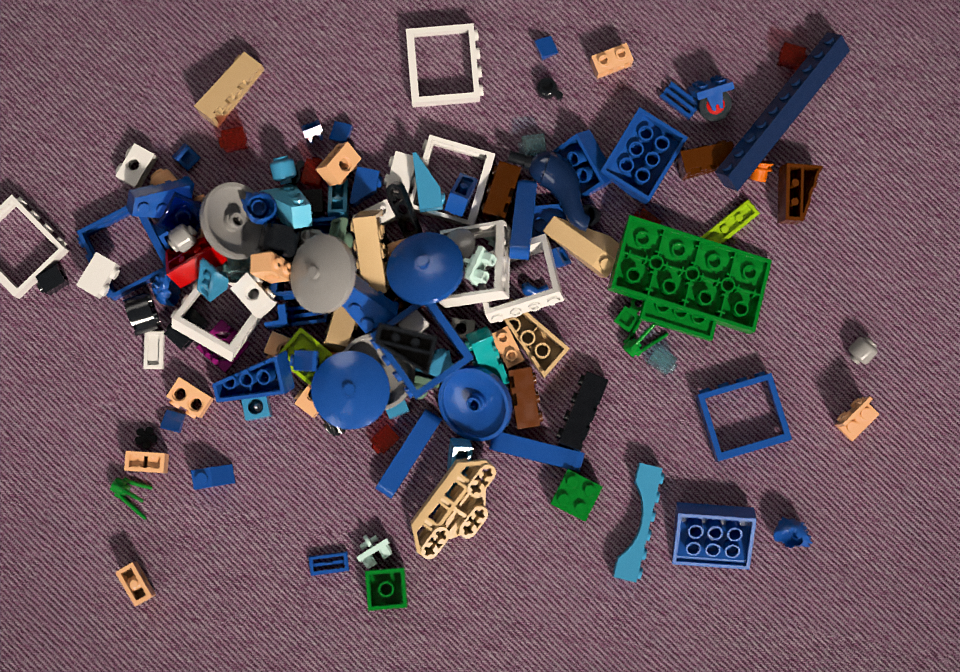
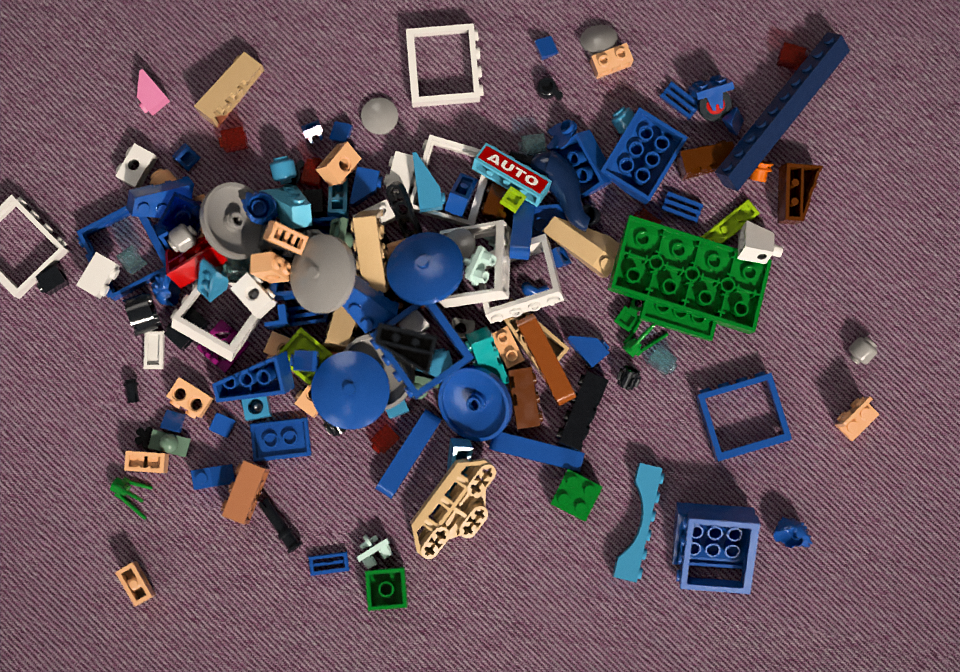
(131, 259): none -> clear light blue brick
(131, 390): none -> black pin
(149, 94): none -> bright pink slope
(169, 443): none -> sand green tile
(222, 425): none -> blue slope
(244, 492): none -> nougat brick
(274, 226): none -> light nougat slope
(280, 439): none -> blue tile
(284, 533): none -> black pin
(379, 116): none -> light grey dish
(509, 172): none -> brick
(513, 199): none -> lime plate
(545, 359): none -> dark orange beam
(561, 134): none -> blue plate
(589, 349): none -> blue slope
(598, 39): none -> light grey dish
(622, 118): none -> dark azure head
(628, 377): none -> black gear
(685, 200): none -> blue tile
(725, 520): none -> blue window
(733, 121): none -> blue slope
(757, 244): none -> white torso

